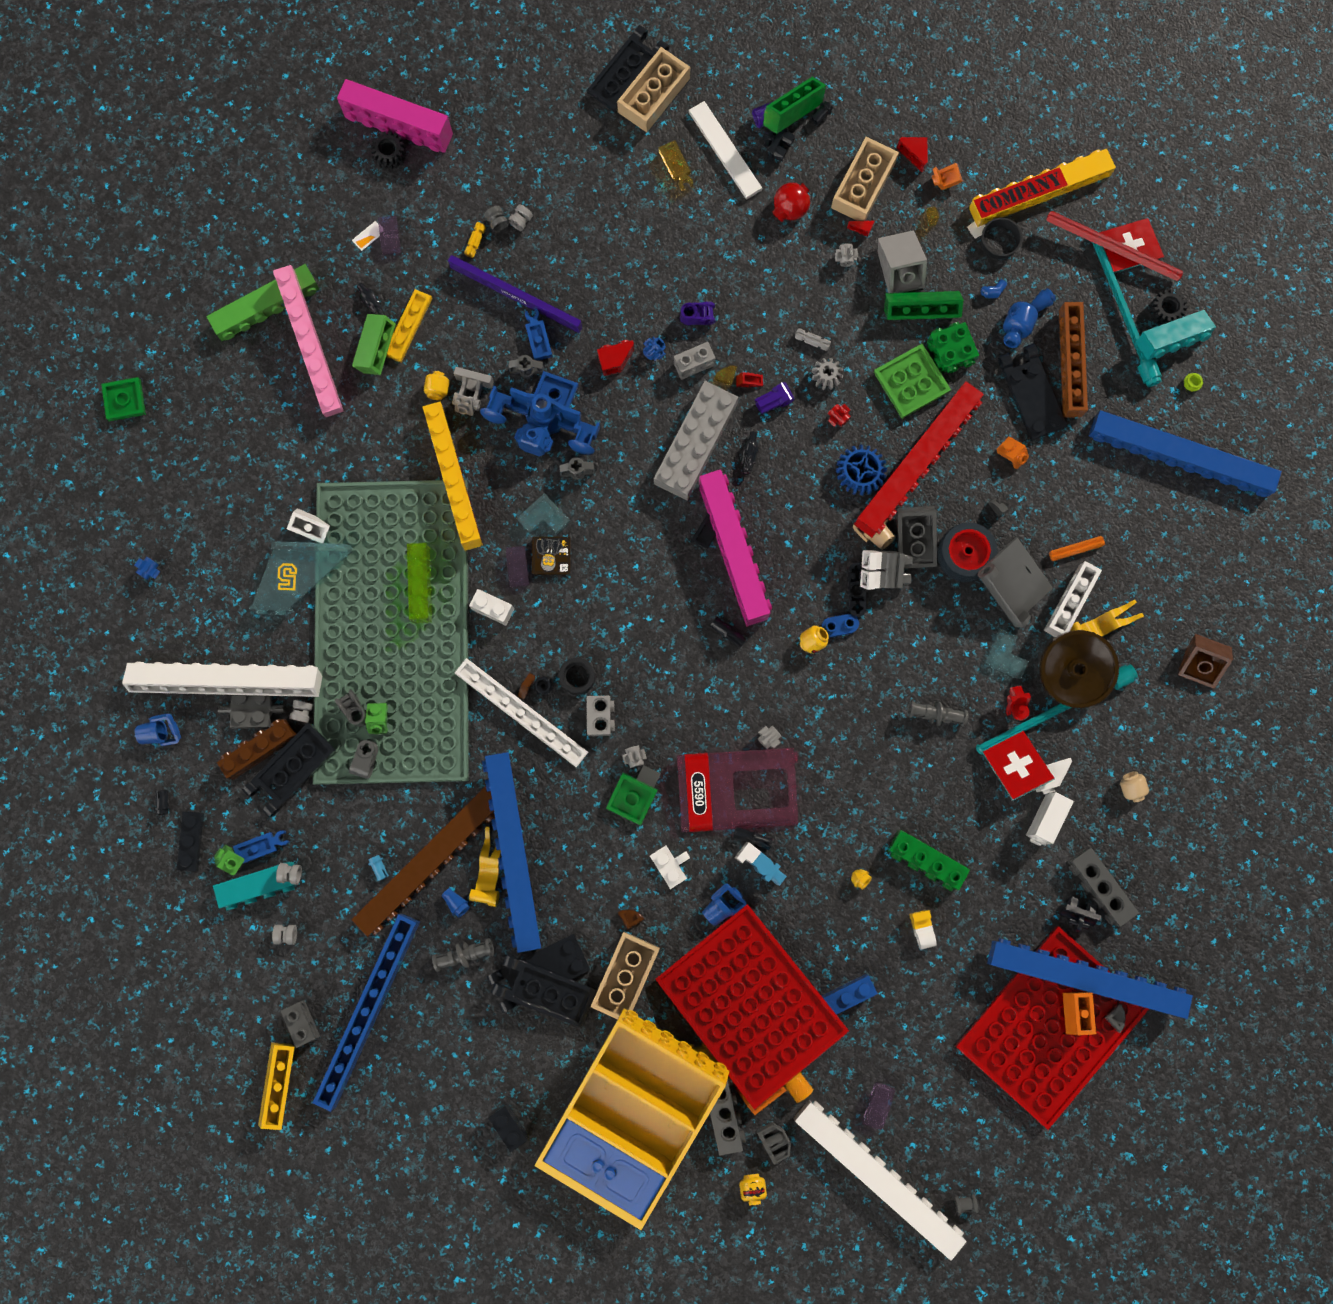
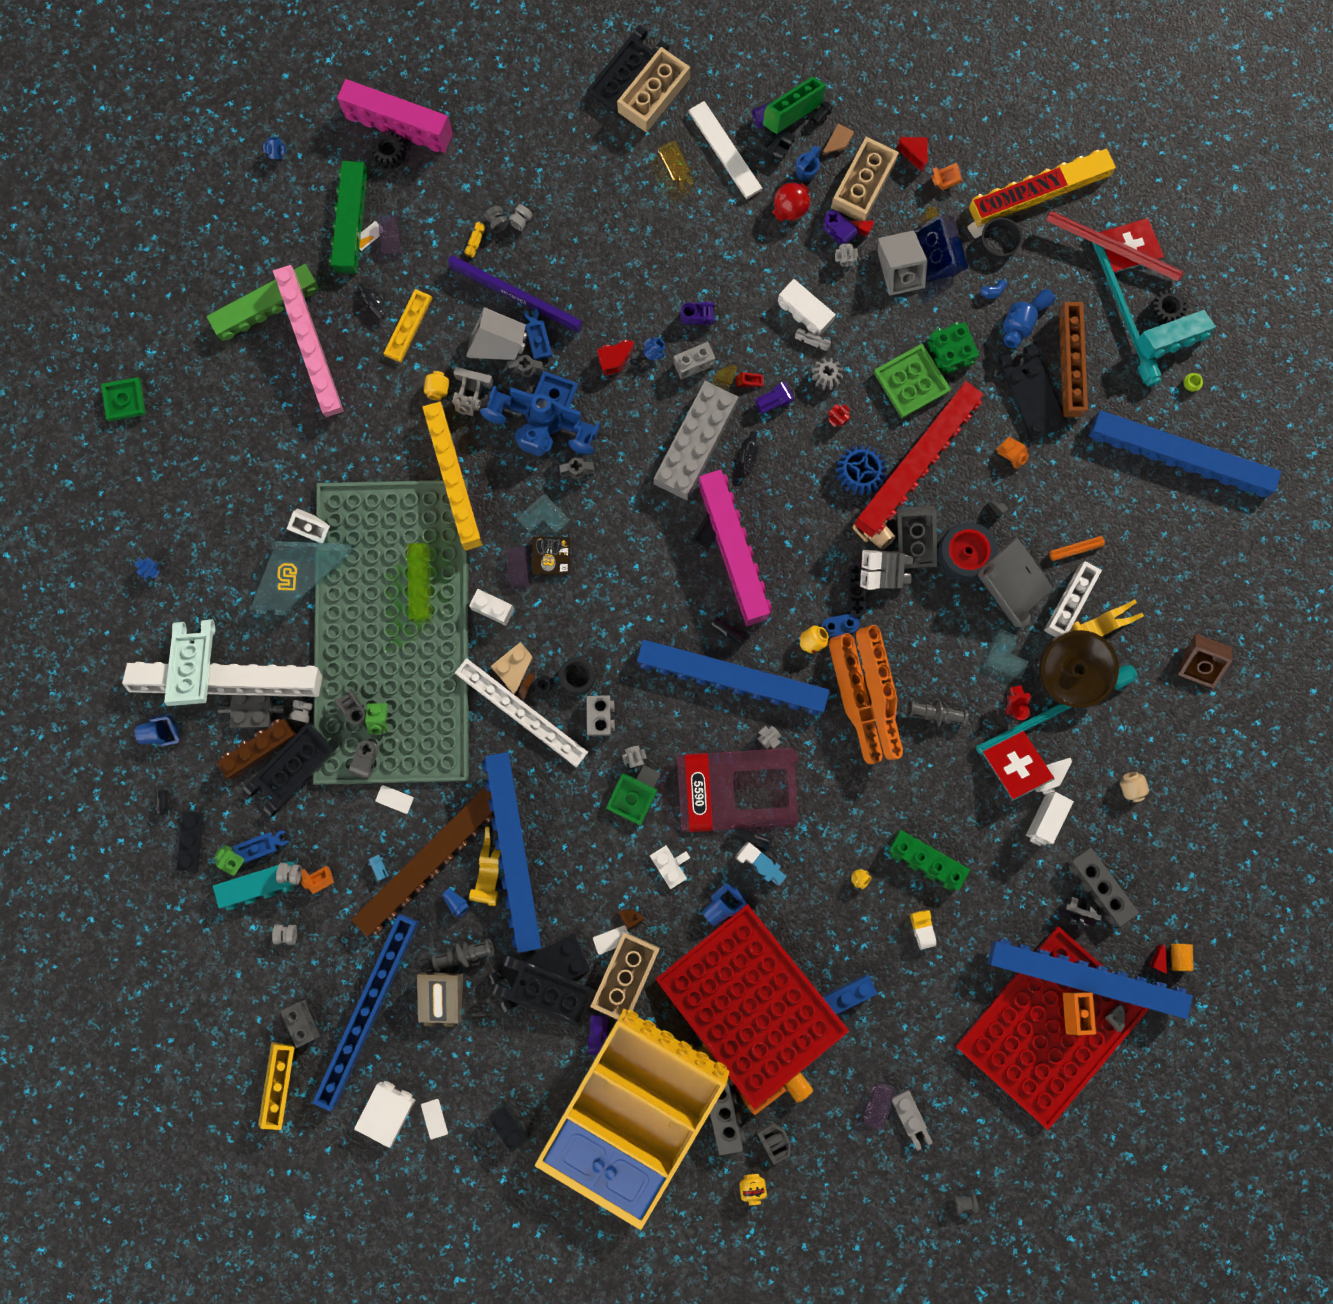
(189, 664): none -> light aqua hinge
(274, 148): none -> blue gear
(317, 880): none -> orange bracket
(348, 217): none -> green brick
(373, 344): bright green brick -> none
(385, 1113): none -> white brick
(394, 799): none -> white sticker
(434, 1119): none -> white sticker
(439, 998): none -> dark tan slope
(496, 337): none -> light grey slope
(513, 666): none -> tan wing
(598, 1033): none -> dark purple piece
(609, 940): none -> white sticker
(732, 677): none -> blue brick
(806, 308): none -> white brick
(808, 165): none -> blue piece
(838, 140): none -> medium nougat tile
(840, 228): none -> dark purple piece
(880, 690): none -> orange beam
(880, 1180): white brick -> none
(910, 1117): none -> light grey hinge
(923, 305): green brick -> none
(941, 247): none -> clear blue slope
(1159, 959): none -> red piece
(1182, 957): none -> light orange piece

